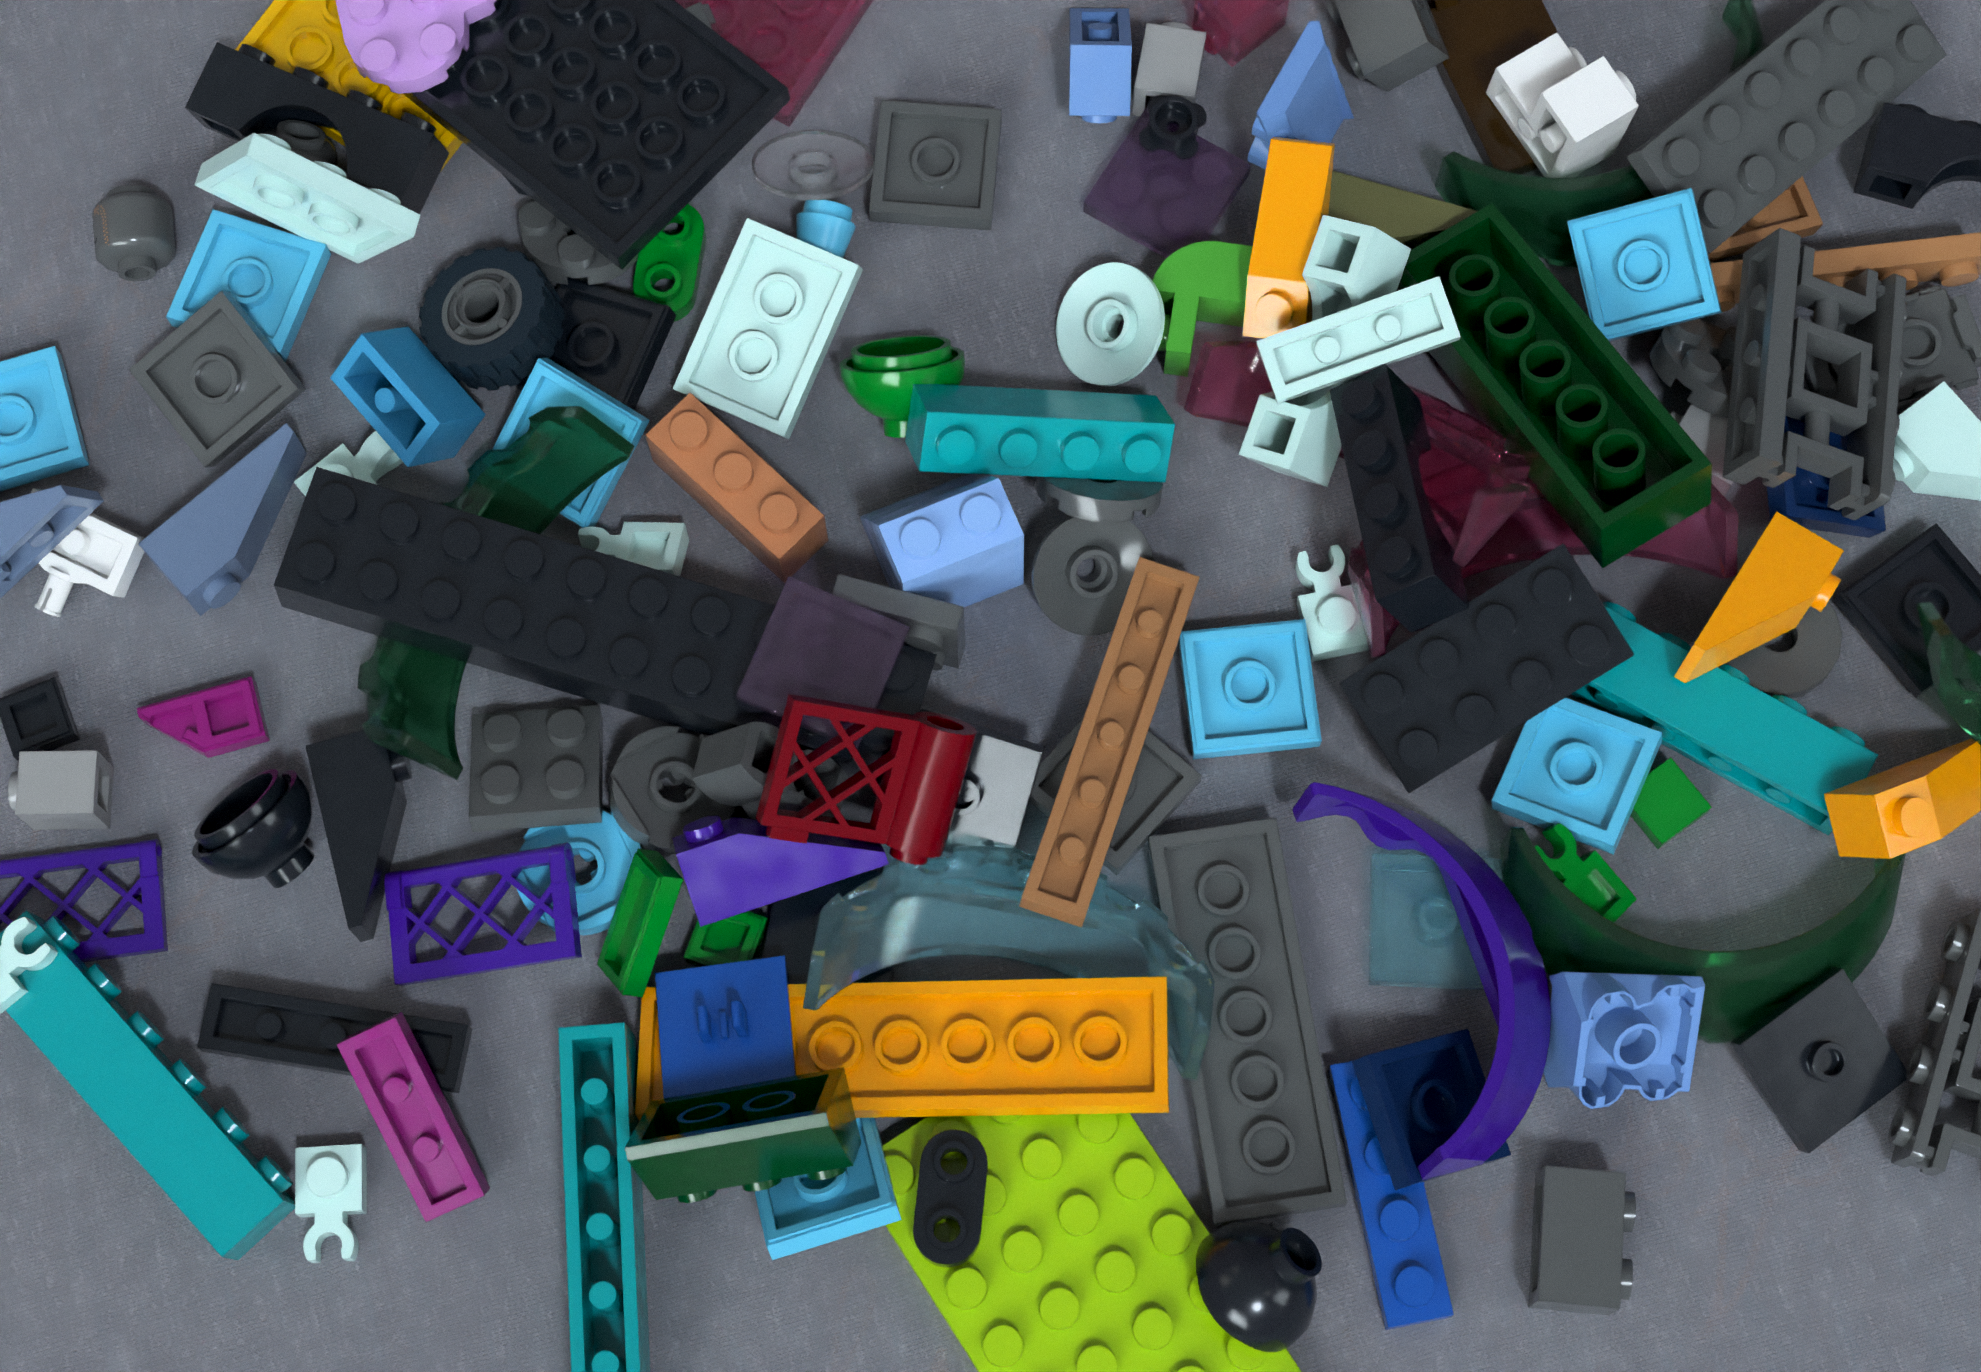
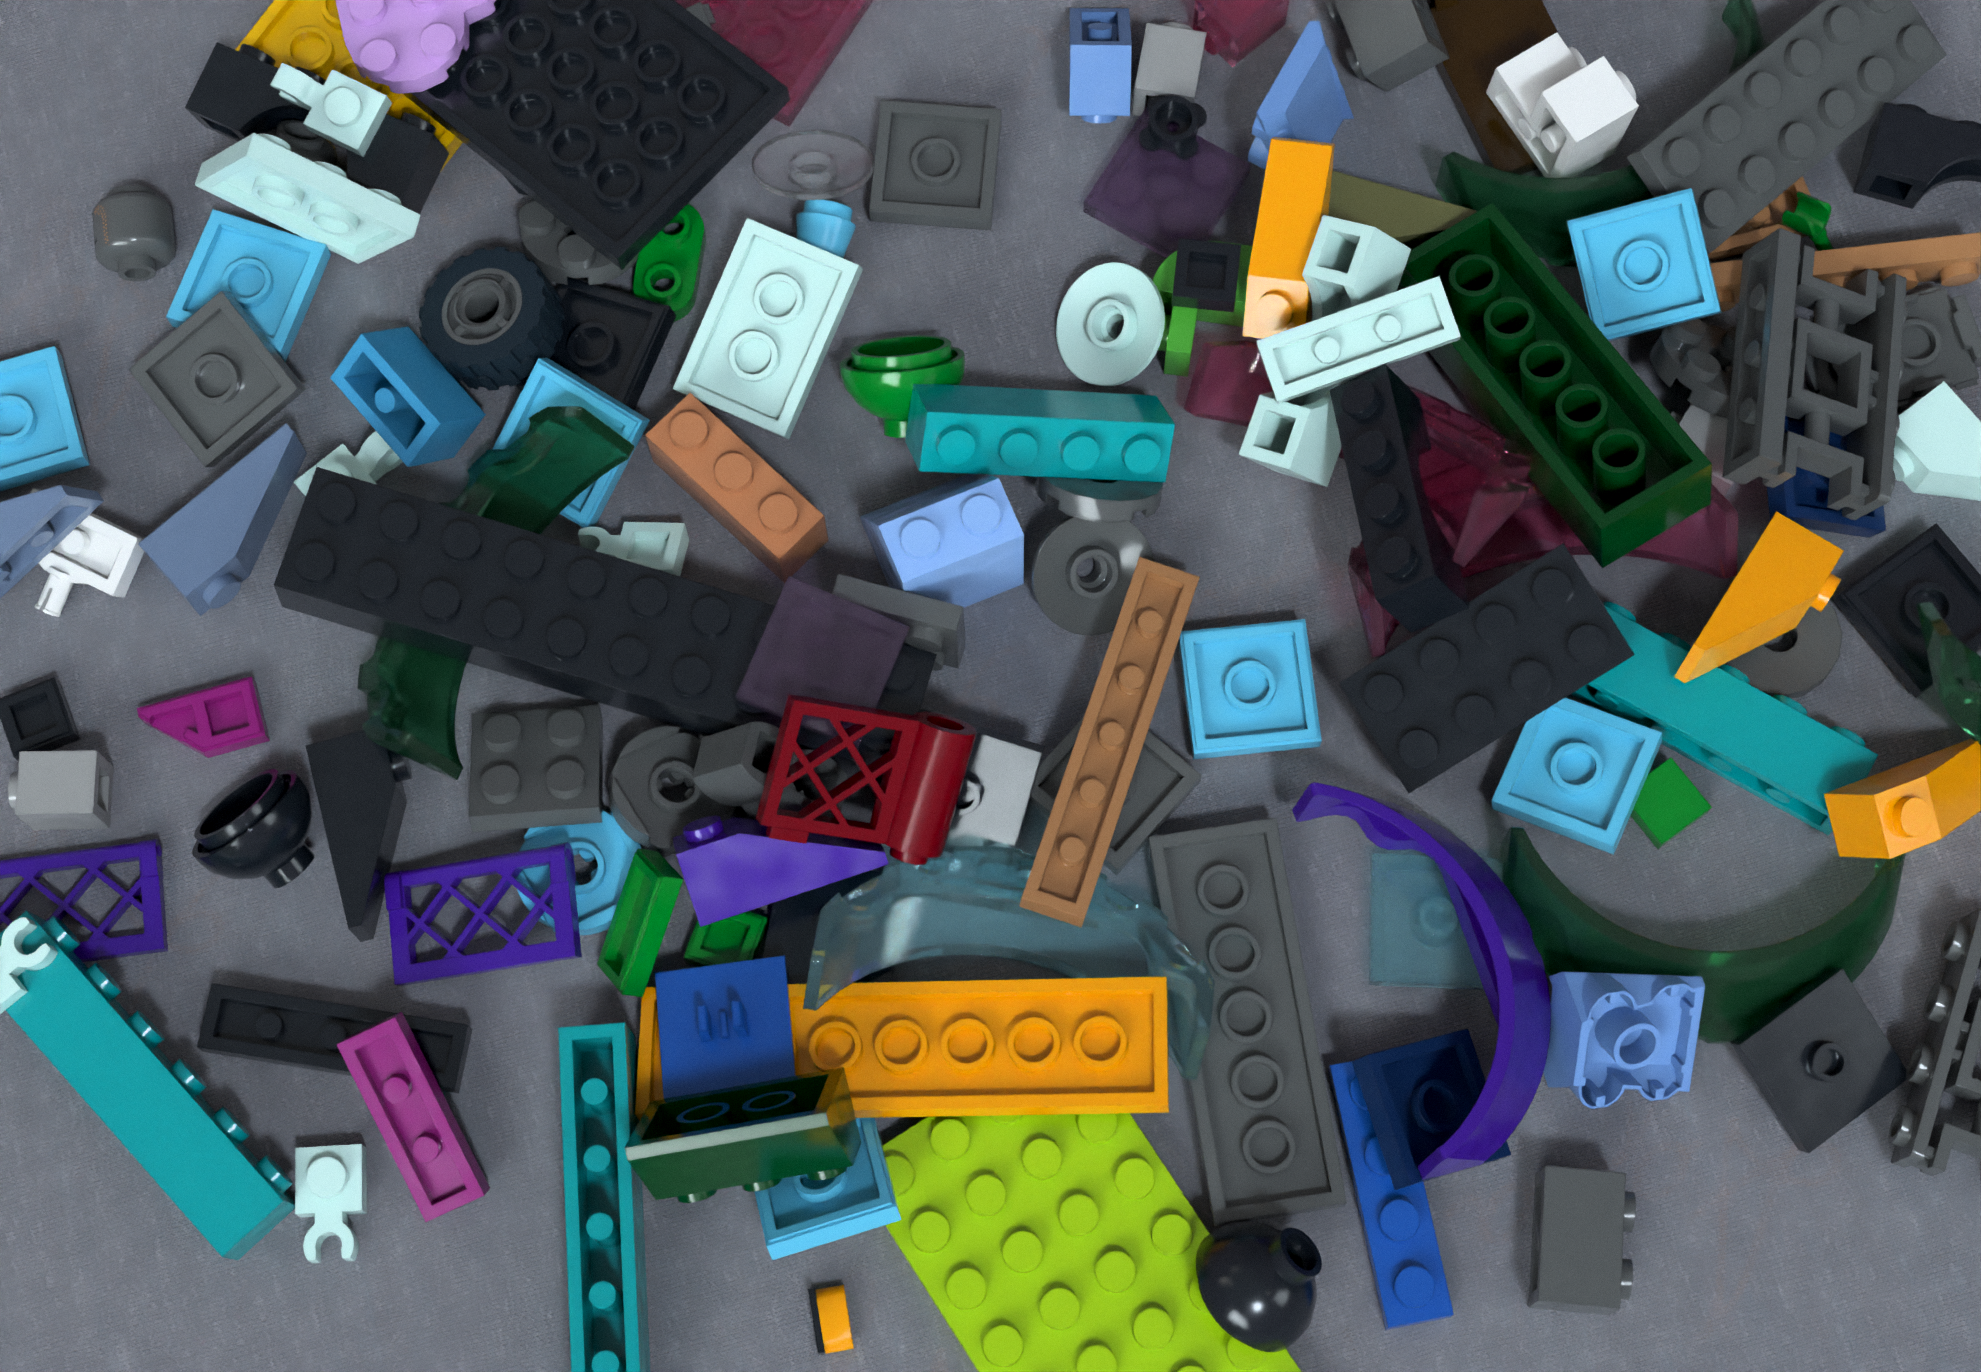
(338, 110): none -> light aqua plate
(831, 1319): none -> light orange piece
(950, 1197): black plate -> none
(1206, 275): none -> black plate
(1330, 609): light aqua plate -> none
(1586, 875): green plate -> none
(1810, 219): none -> green hand

